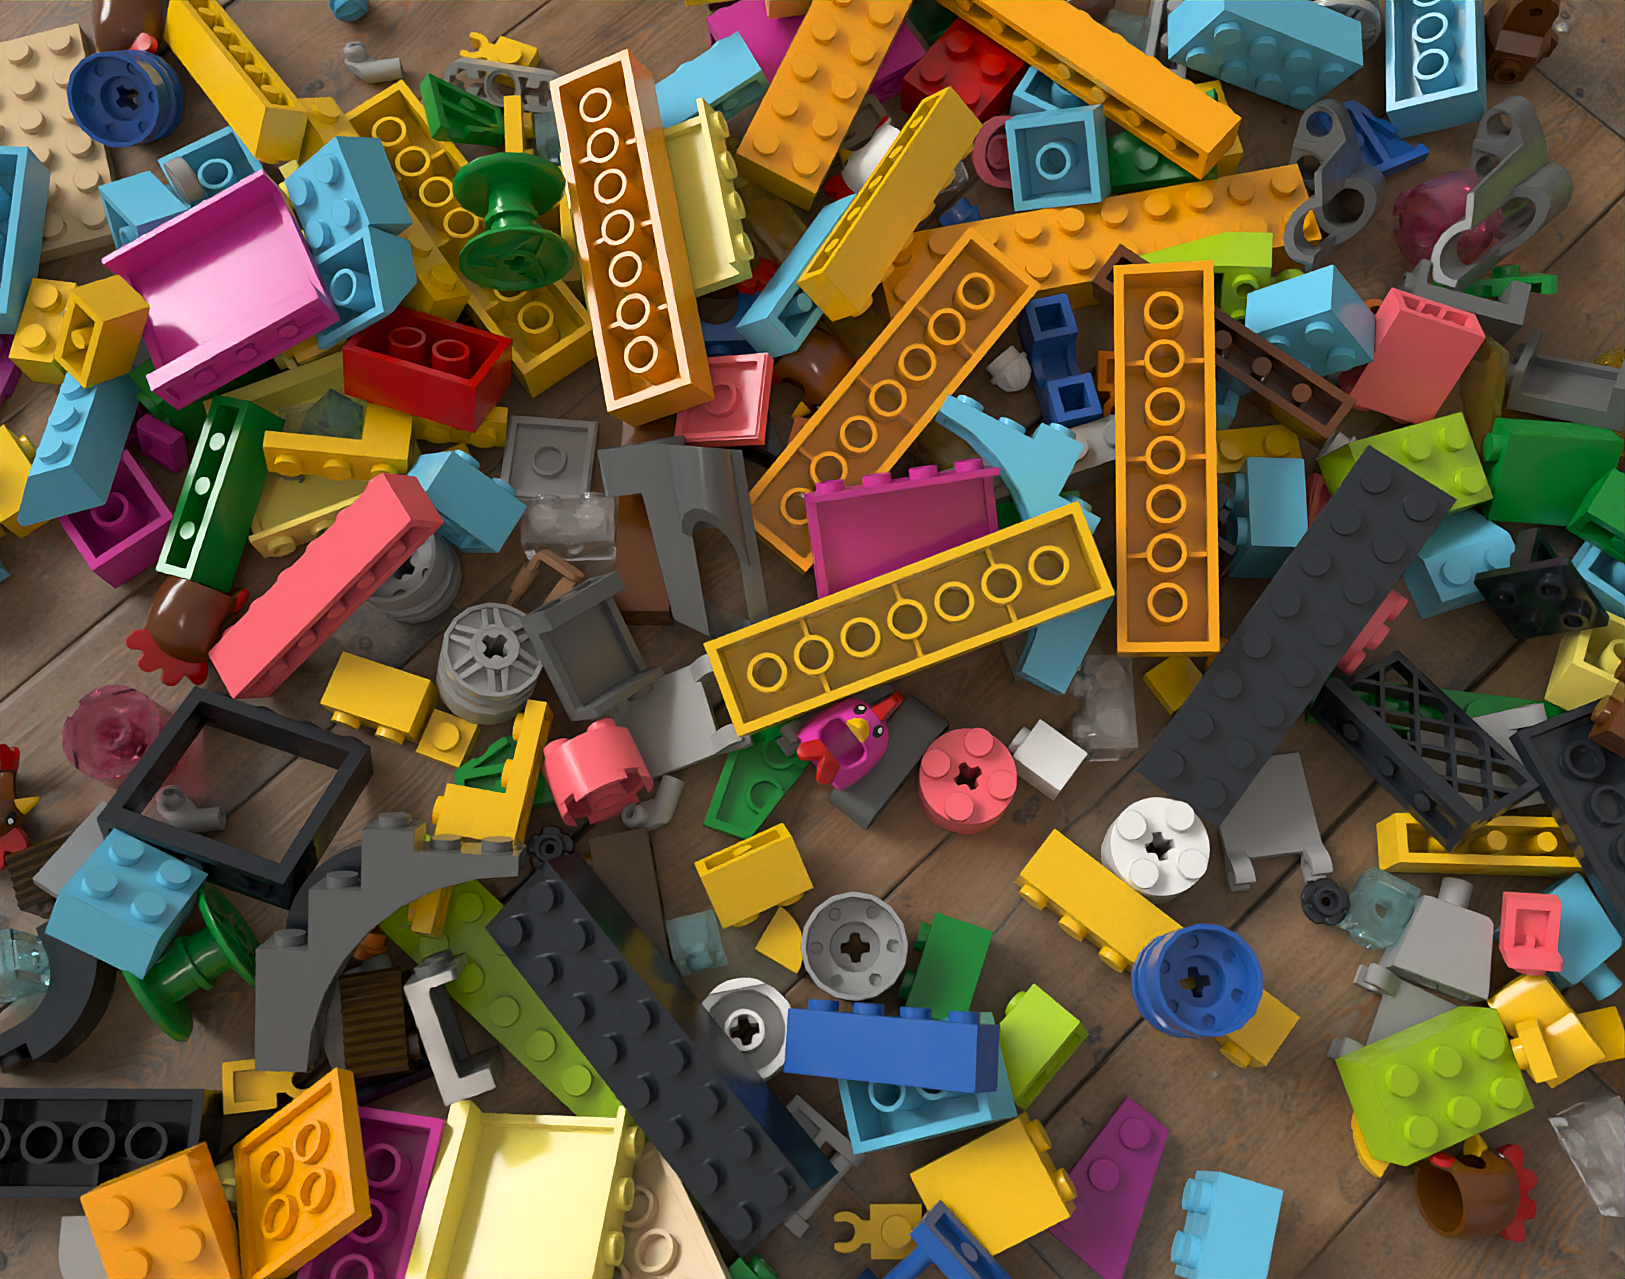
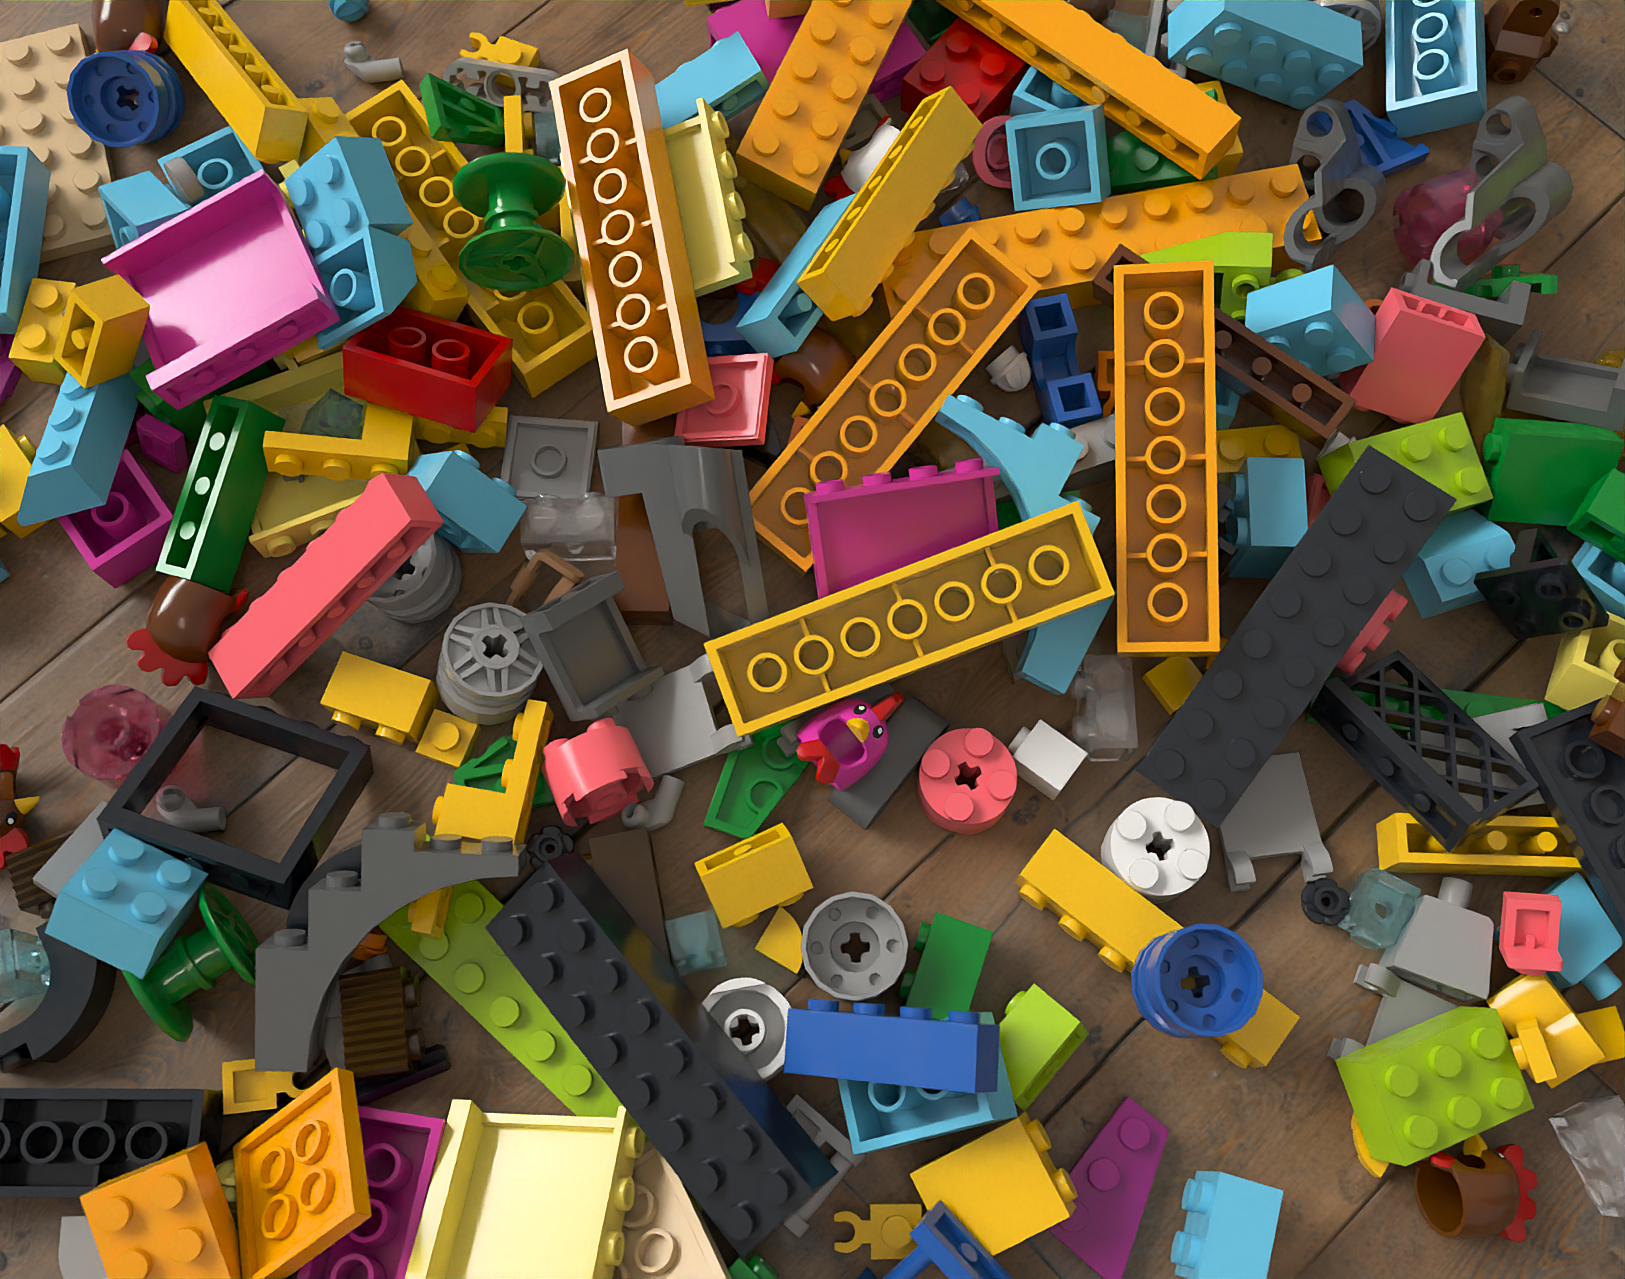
(454, 1068): panel -> none

